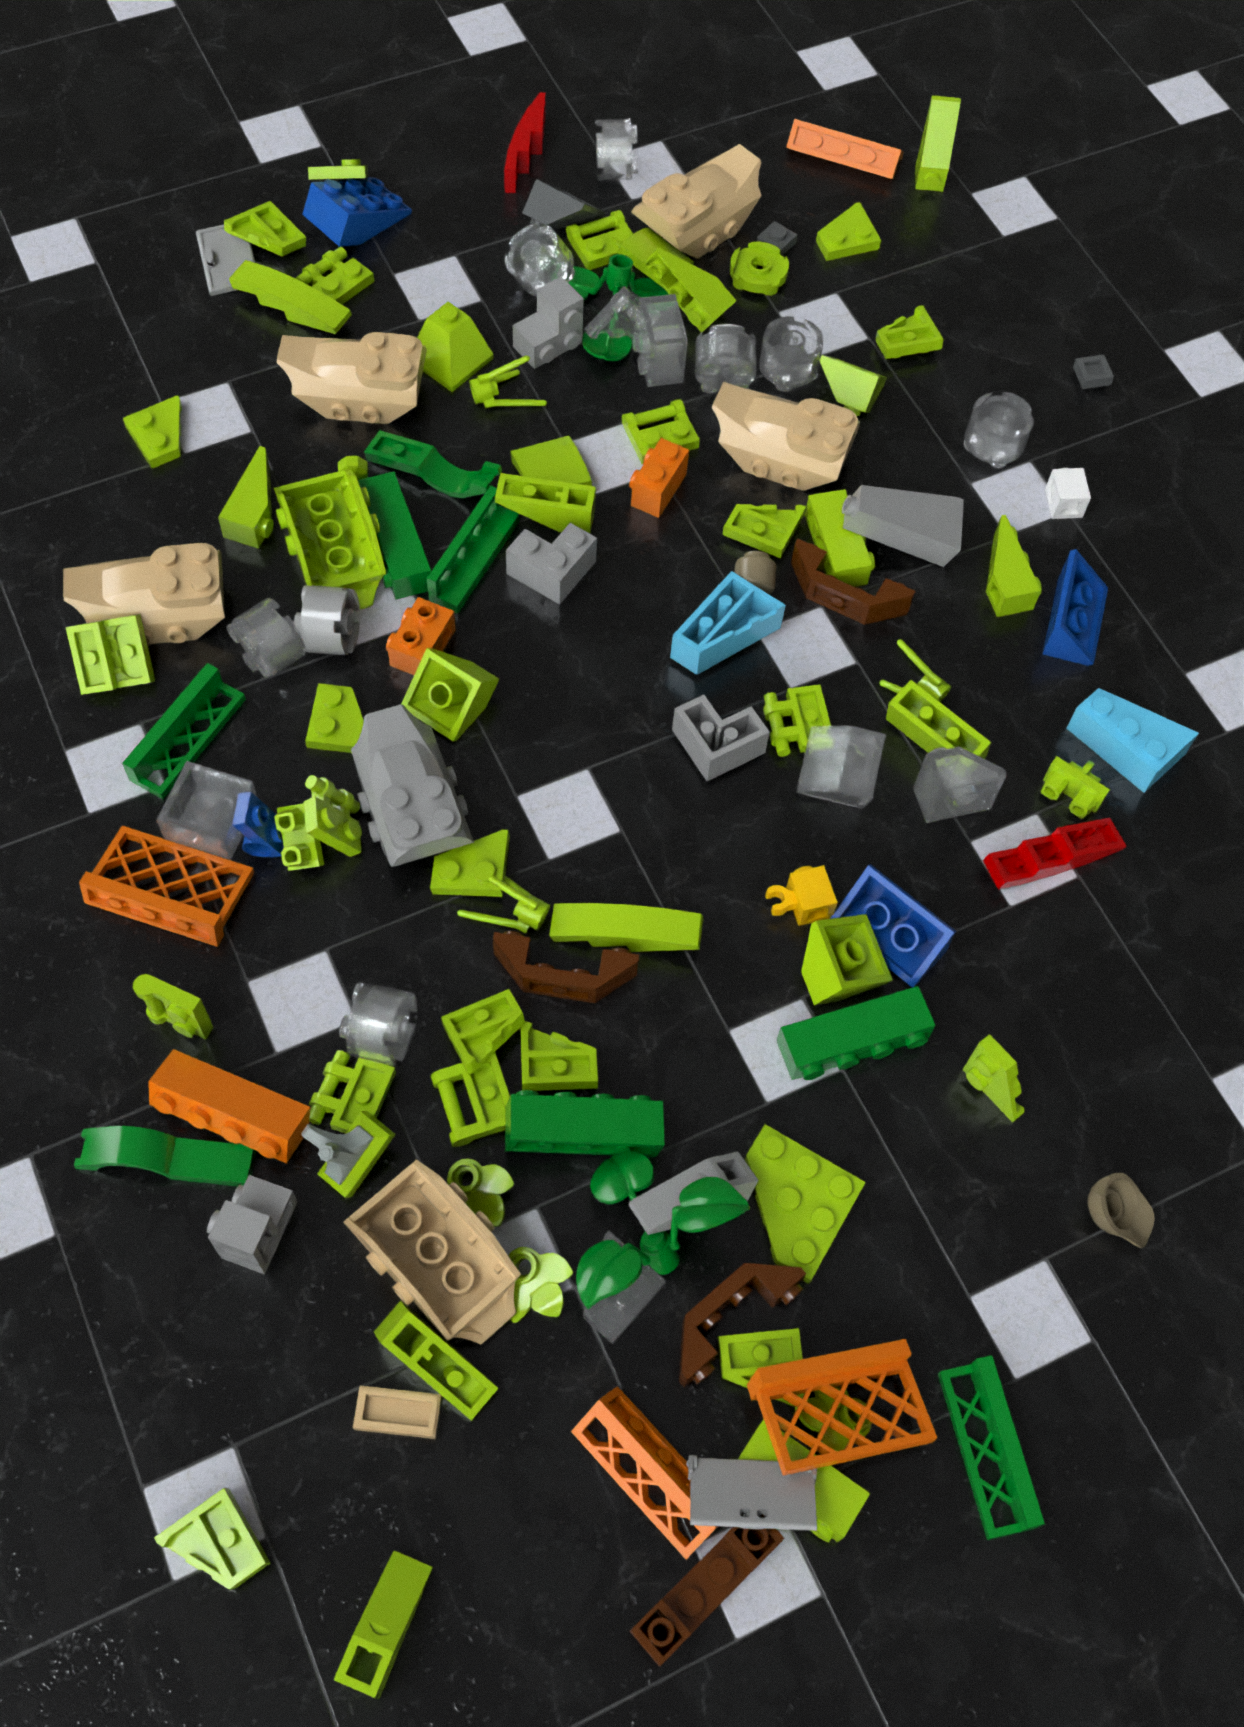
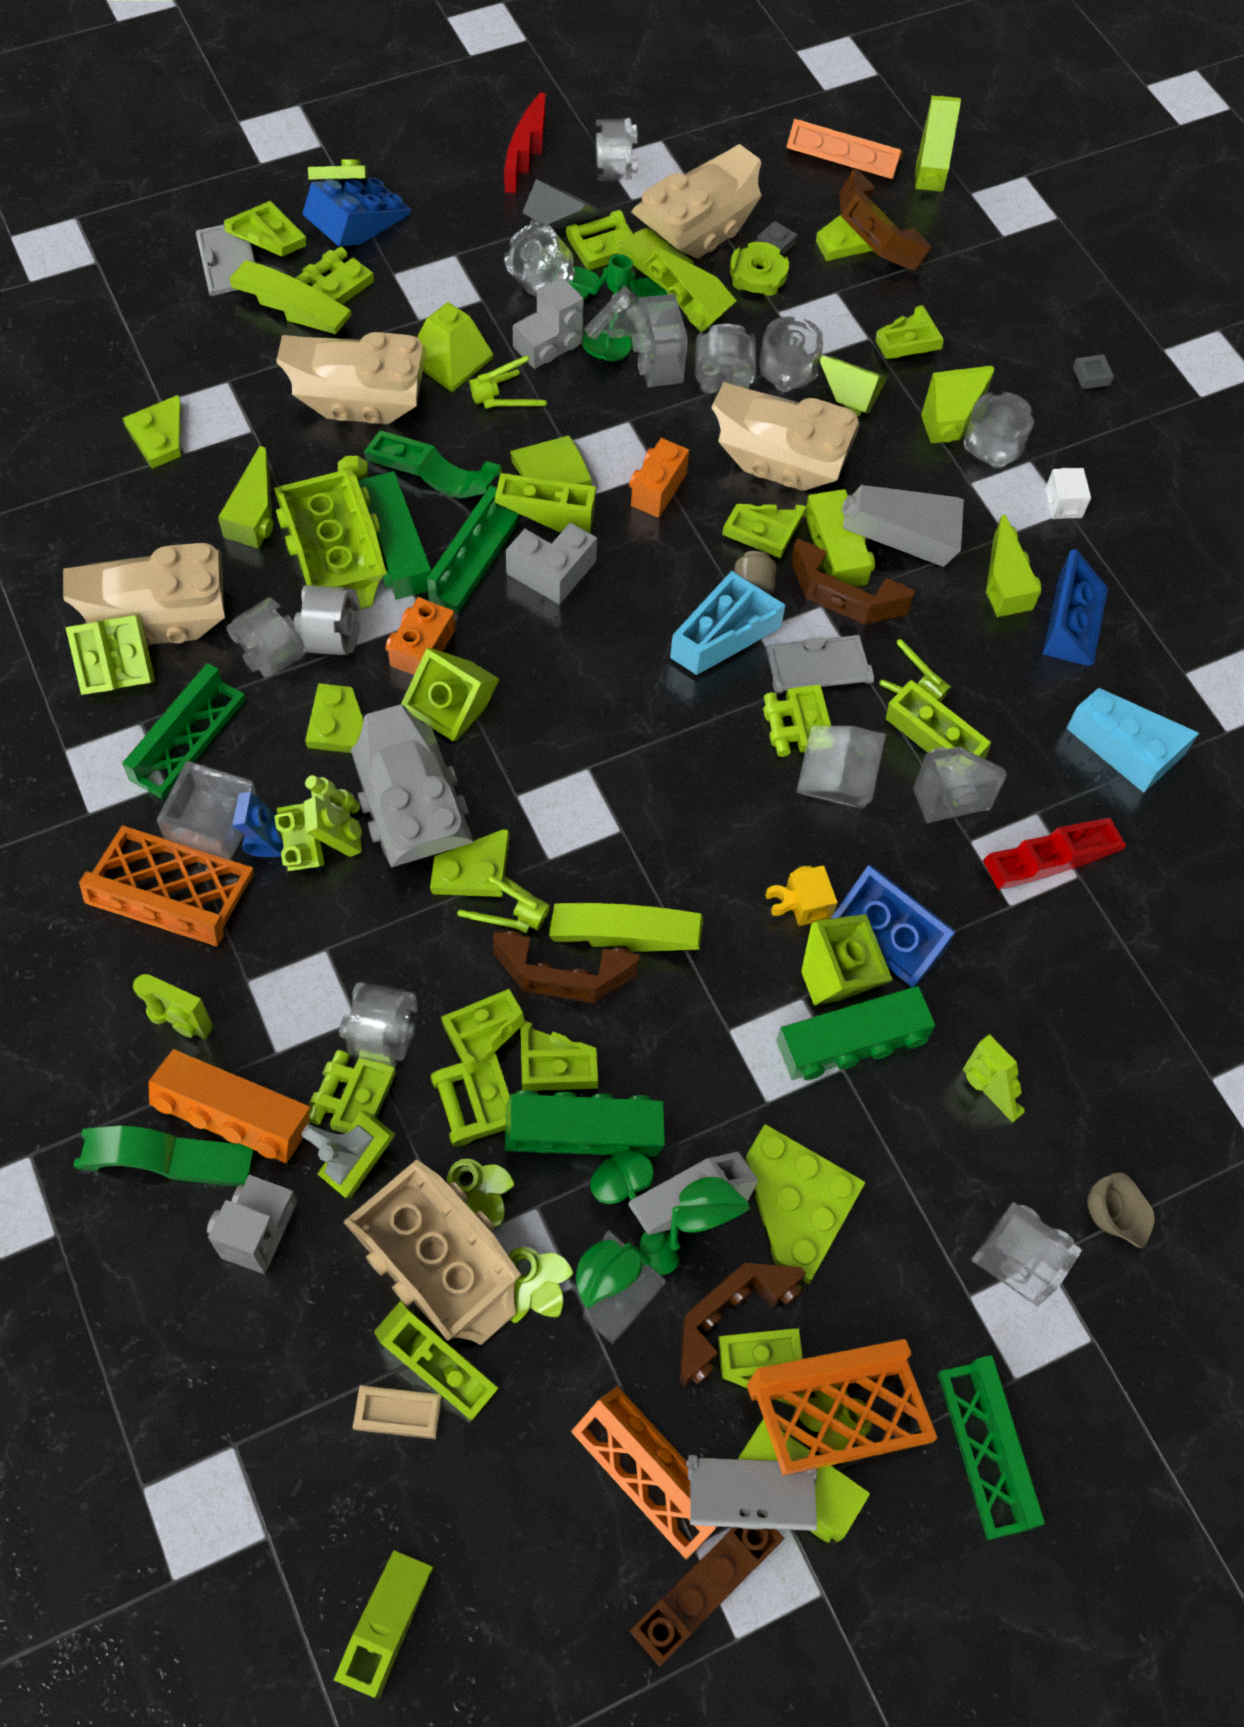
(217, 1541): lime wing -> none
(678, 431): lime plate -> none
(718, 743): light grey brick -> none
(838, 663): none -> light grey door
(874, 227): none -> reddish brown slope
(952, 401): none -> lime slope
(1027, 1254): none -> clear brick
(1077, 784): lime hips -> none

